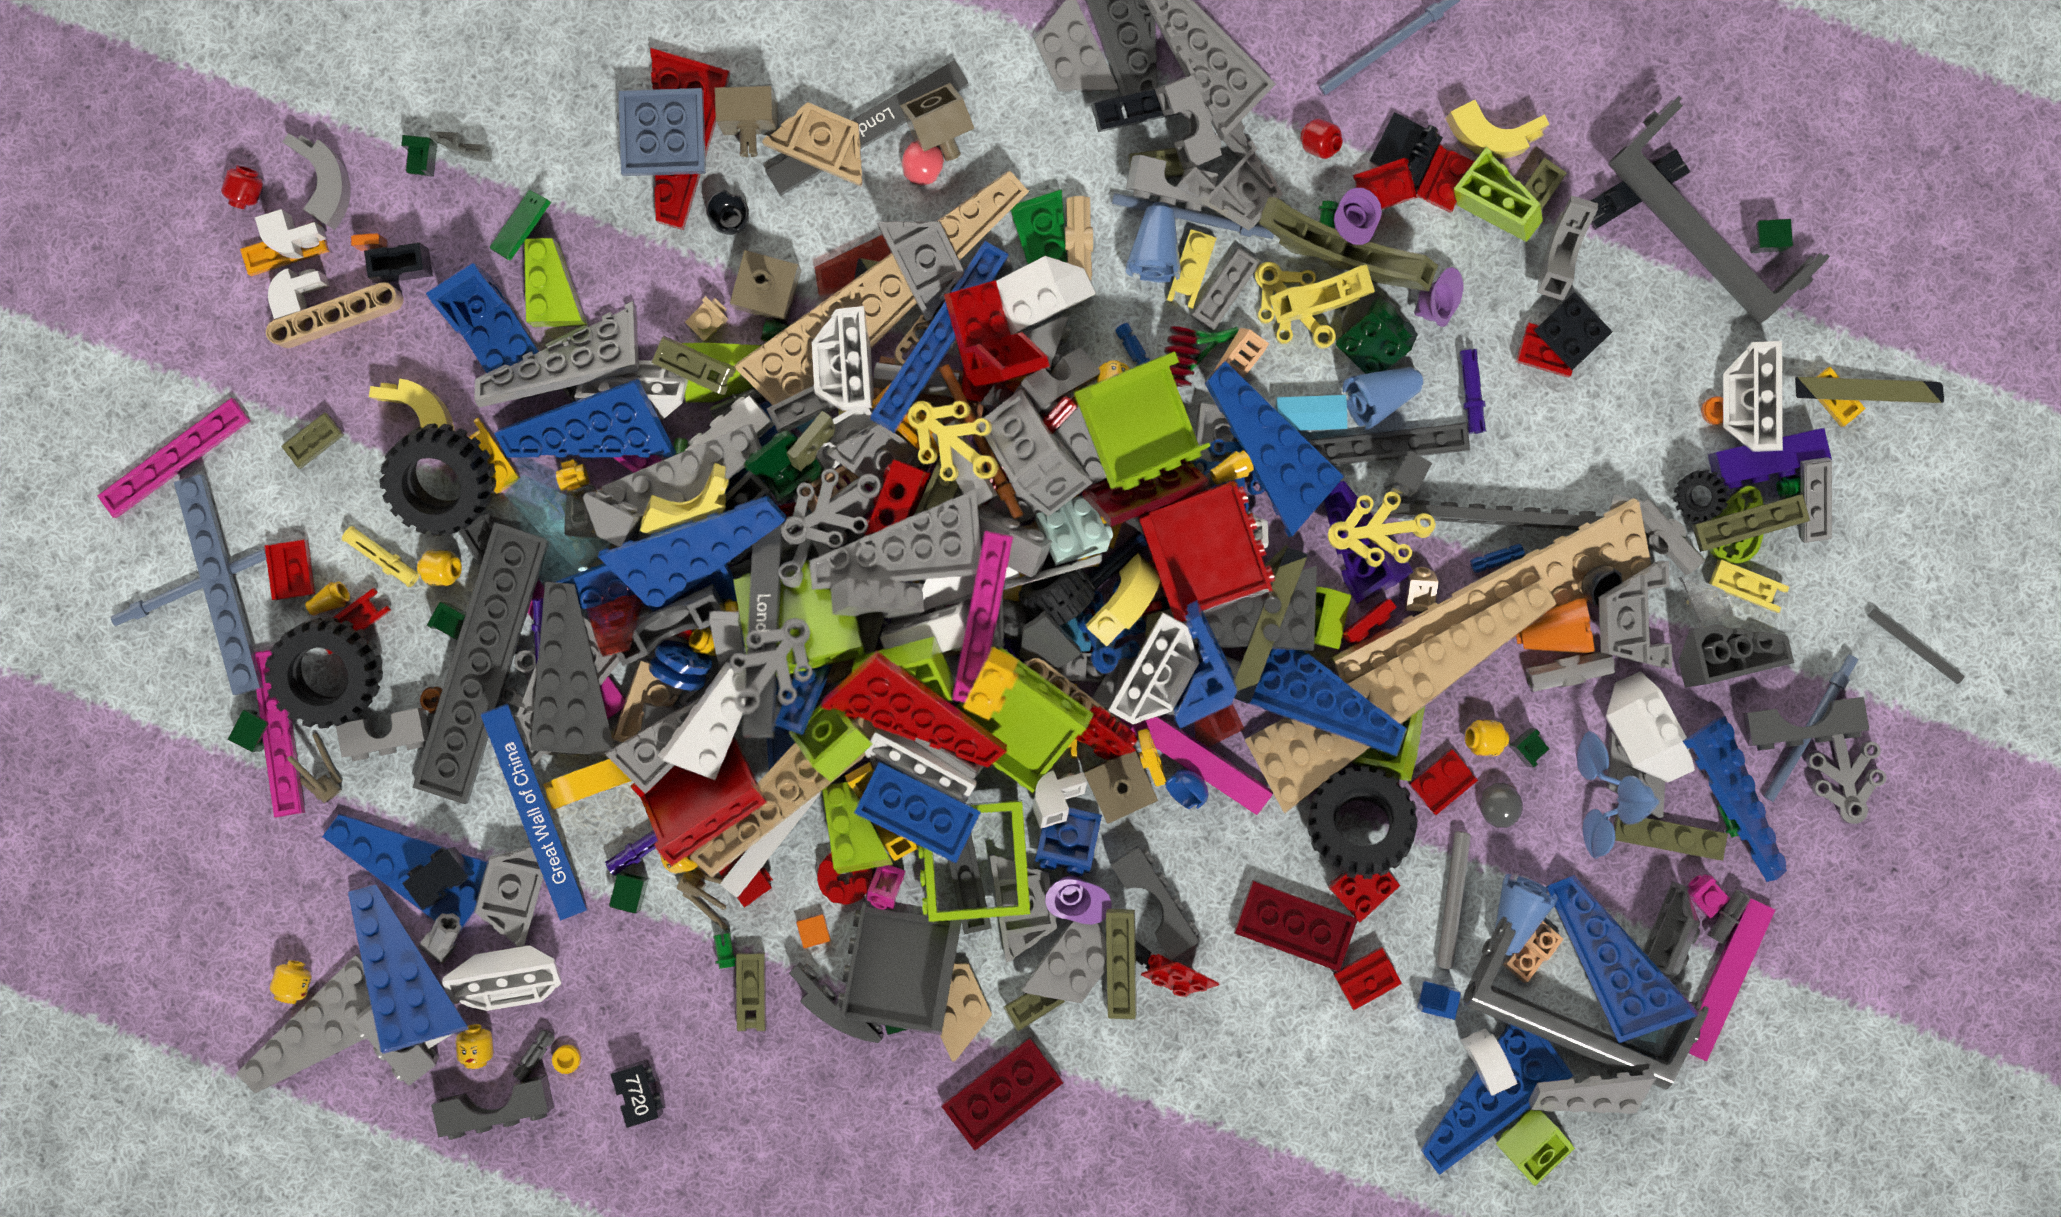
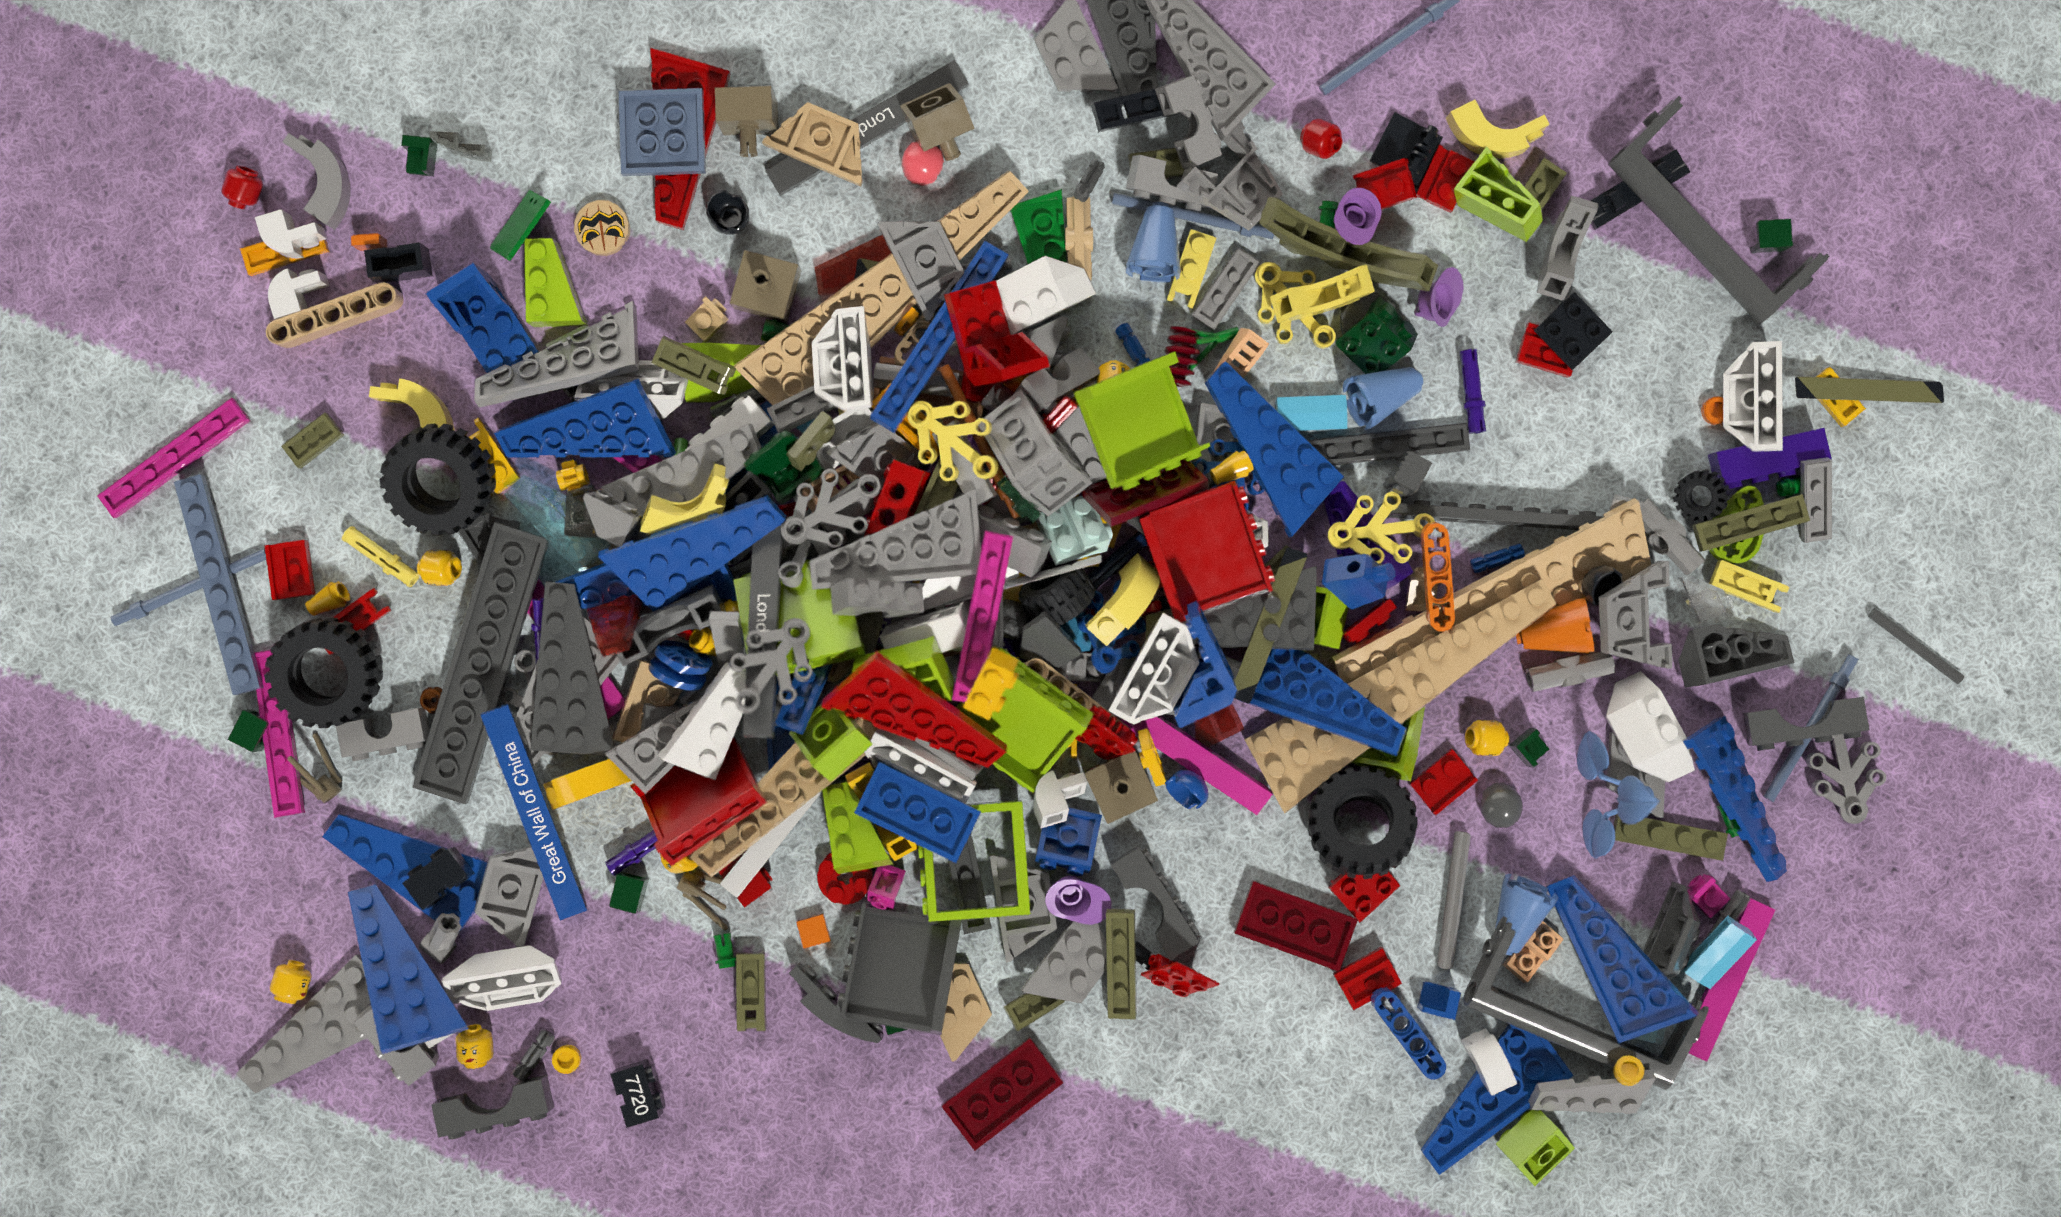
(447, 619): dark green panel -> none
(602, 227): none -> tan tile
(907, 322): none -> light orange tile
(1021, 505): none -> clear green plate
(1089, 180): none -> dark grey axle
(1357, 579): none -> blue torso
(1408, 1033): none -> blue beam
(1433, 577): none -> orange beam
(1628, 1070): none -> yellow tile
(1719, 952): none -> medium azure piece

